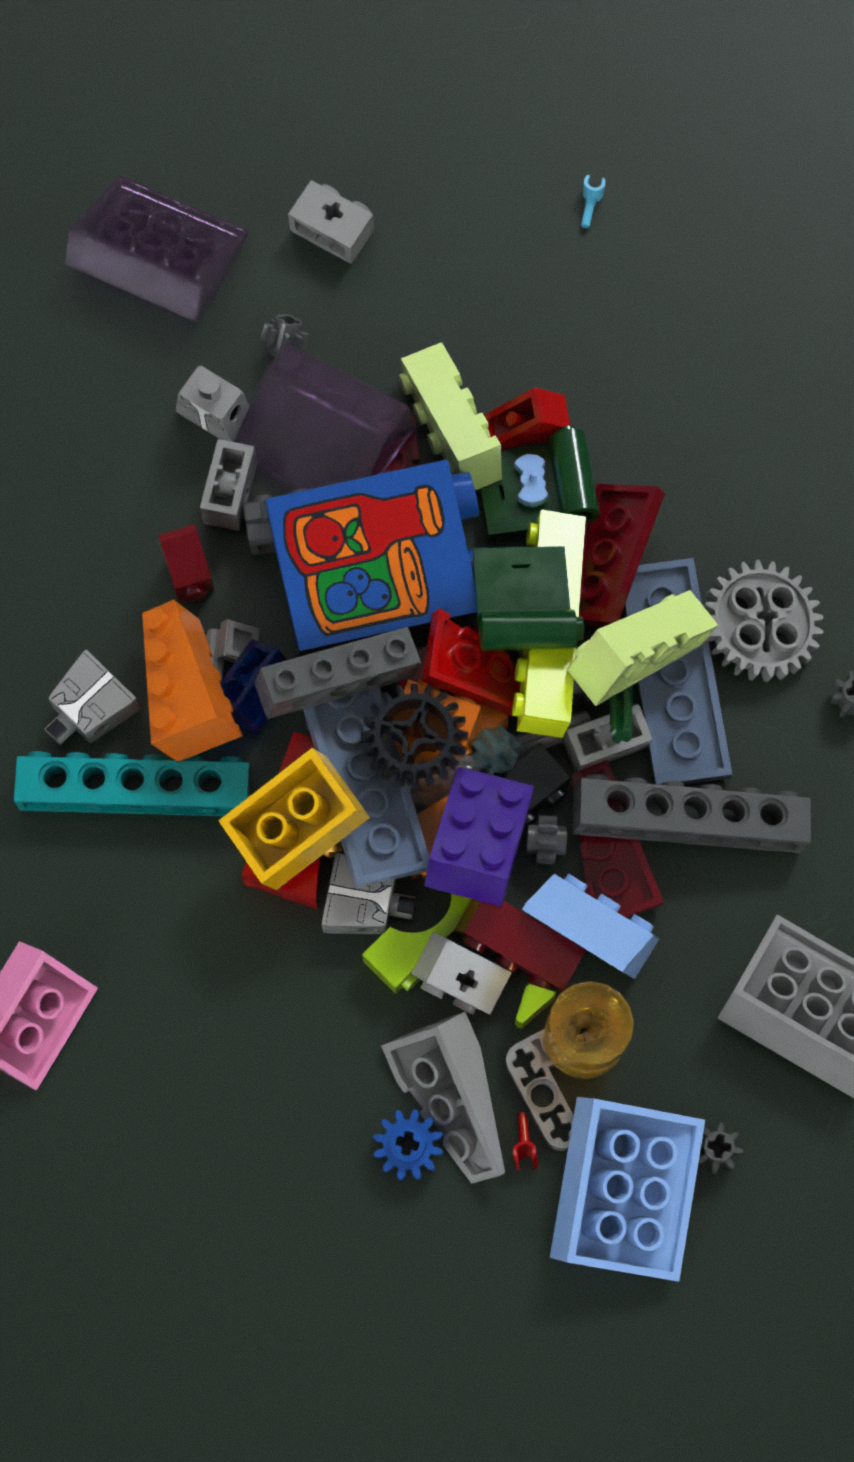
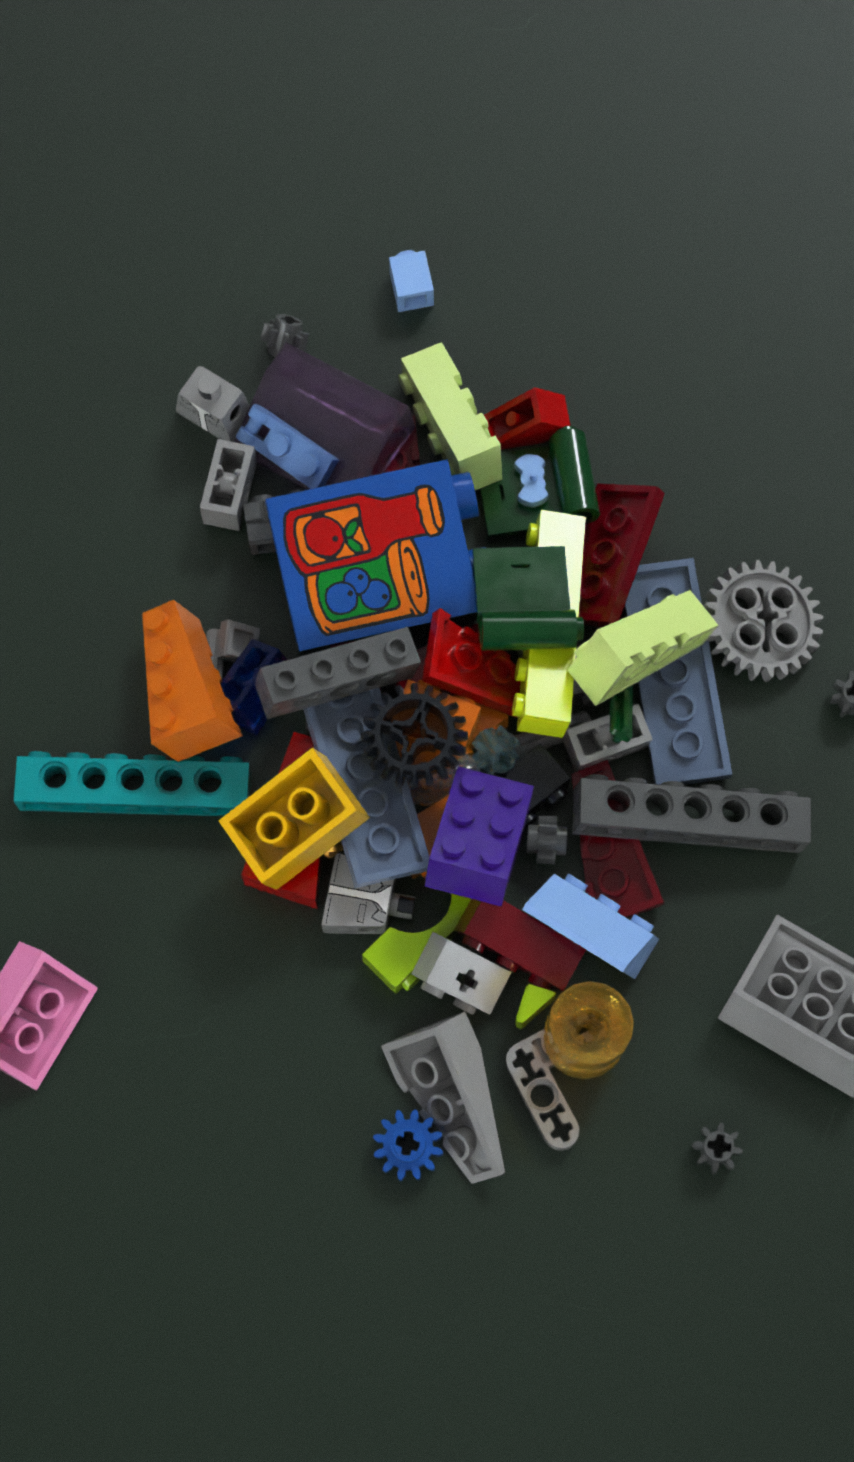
(89, 701): light grey torso -> none
(154, 247): clear purple slope -> none
(186, 563): dark red slope -> none
(287, 448): none -> medium blue plate
(331, 221): light grey brick -> none
(411, 280): none -> light blue brick
(524, 1147): red hand -> none
(592, 196): medium azure hand -> none
(627, 1189): light blue slope -> none

